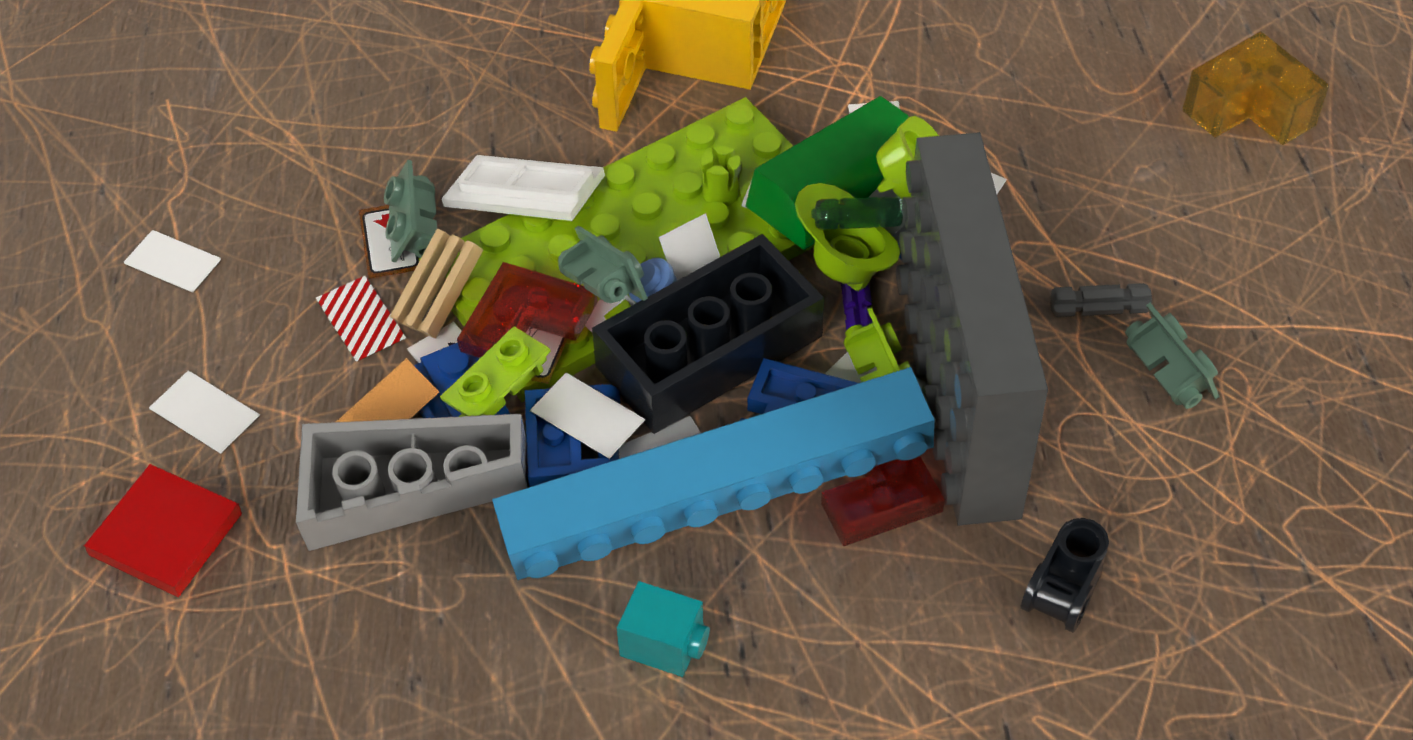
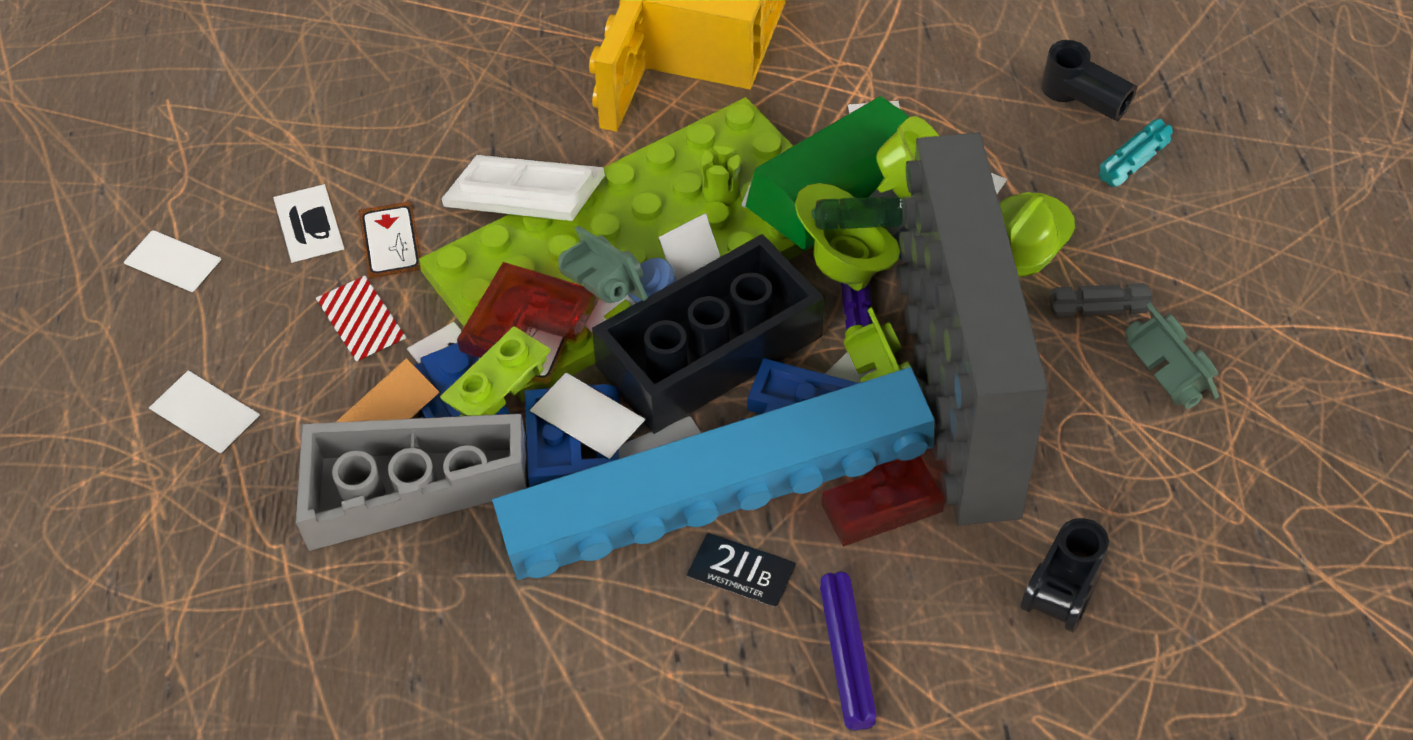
(163, 530): red tile -> none
(308, 223): none -> white sticker
(410, 212): sand green hinge -> none
(430, 280): tan tile -> none
(662, 629): teal brick -> none
(741, 569): none -> black sticker
(848, 651): none -> dark purple axle
(1036, 229): none -> lime piece
(1072, 77): none -> black piece
(1135, 153): none -> teal axle
(1255, 83): clear yellow brick -> none

